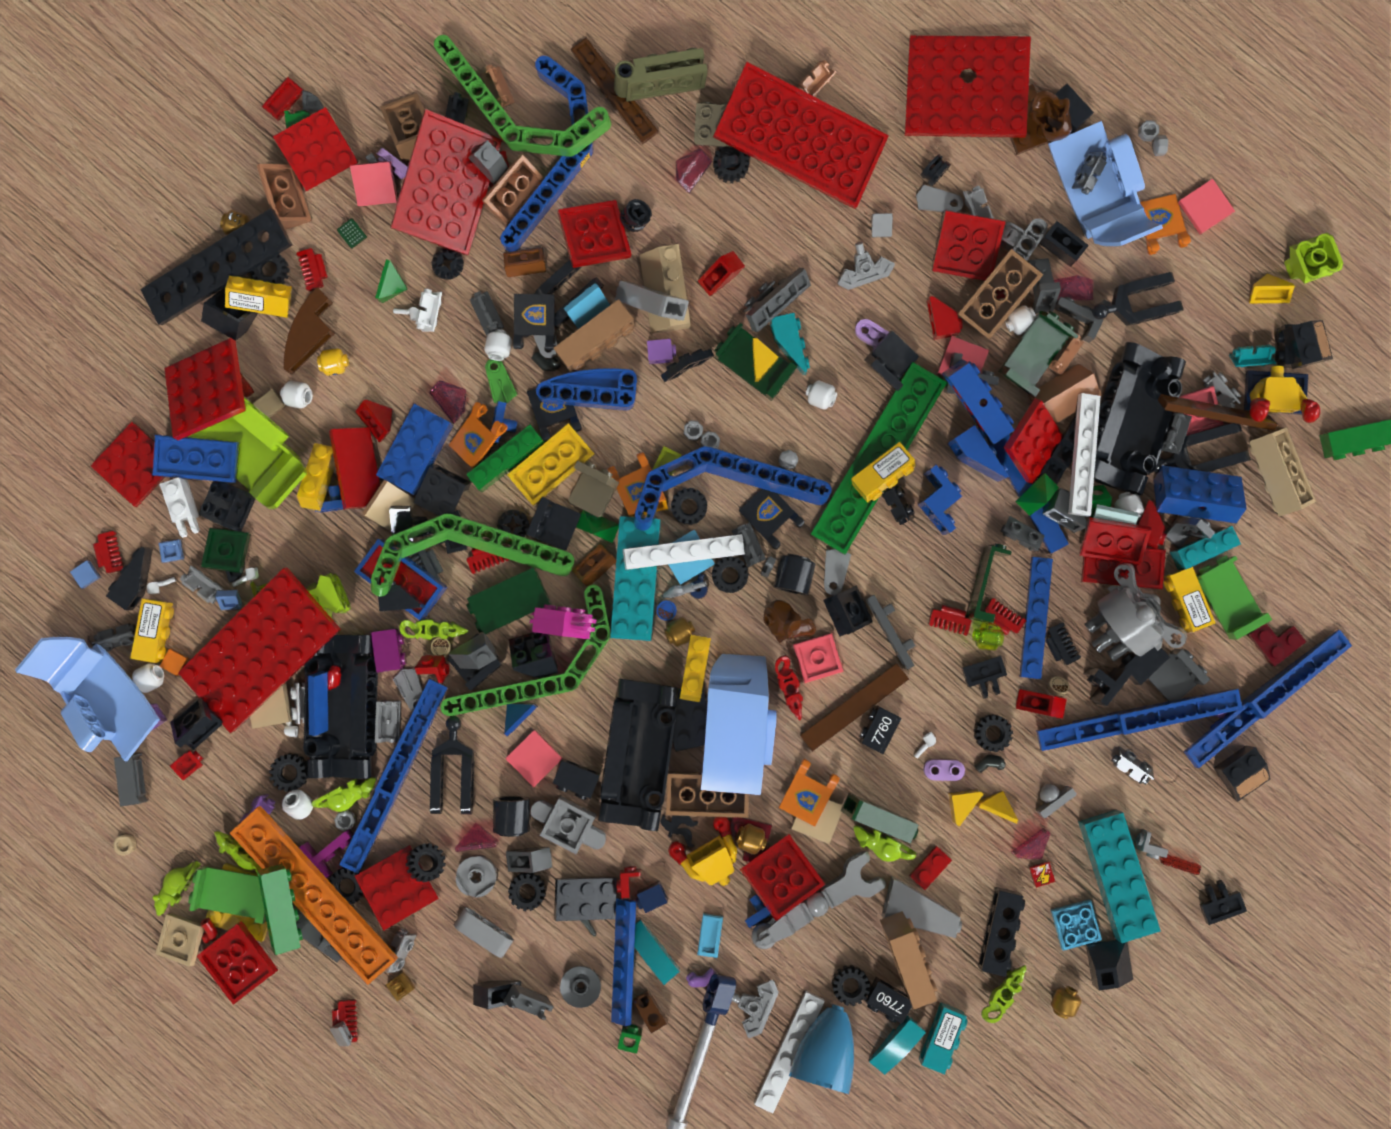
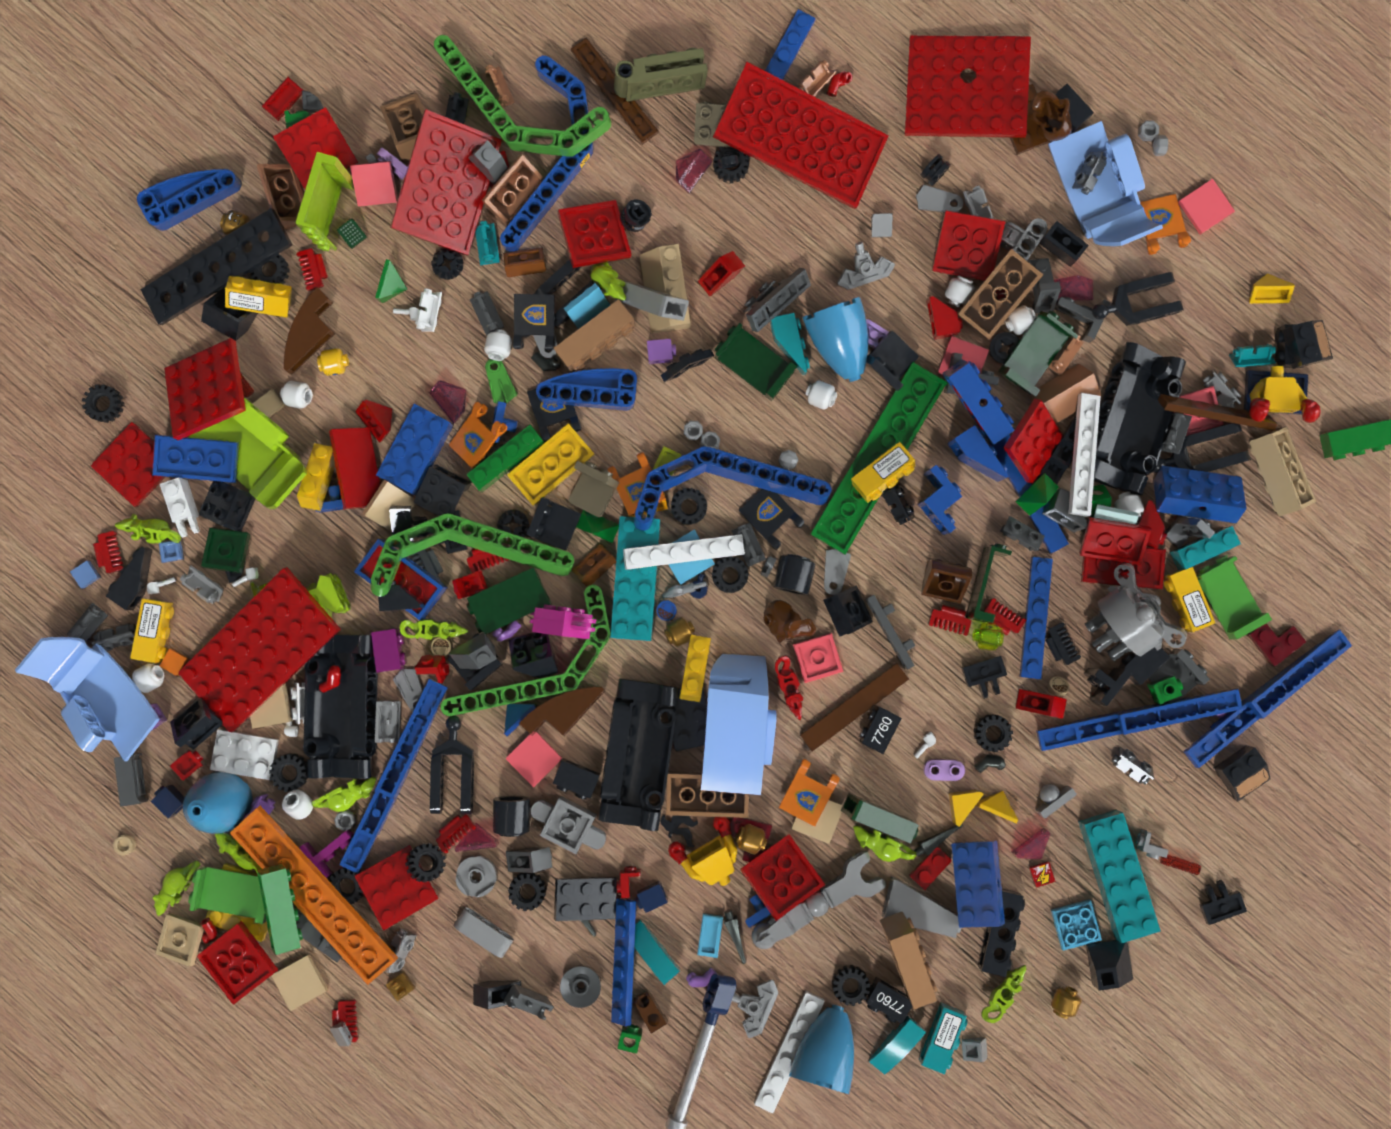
(88, 623): none -> dark grey hinge
(91, 403): none -> black tyre
(152, 529): none -> lime animal
(168, 801): none -> dark blue brick
(180, 192): none -> blue beam
(217, 802): none -> dark azure cylinder
(229, 599): medium blue tile -> none
(244, 754): none -> white plate
(299, 982): none -> tan tile
(318, 703): blue tile -> none
(321, 199): none -> lime panel
(451, 829): none -> red piece
(469, 585): none -> red bracket
(487, 243): none -> teal hinge
(508, 632): none -> medium lavender arm
(563, 710): none -> reddish brown slope
(606, 278): none -> lime animal
(732, 926): none -> pearl dark grey piece
(762, 358): yellow slope -> none
(790, 44): none -> blue plate
(837, 81): none -> red arm
(841, 337): none -> dark azure cylinder
(928, 845): none -> pearl dark grey piece
(946, 580): none -> reddish brown brick
(959, 291): none -> white head
(974, 1049): none -> light grey slope
(978, 884): none -> blue brick
(996, 344): none -> black gear
(1158, 689): none -> green brick
(1314, 259): lime piece -> none

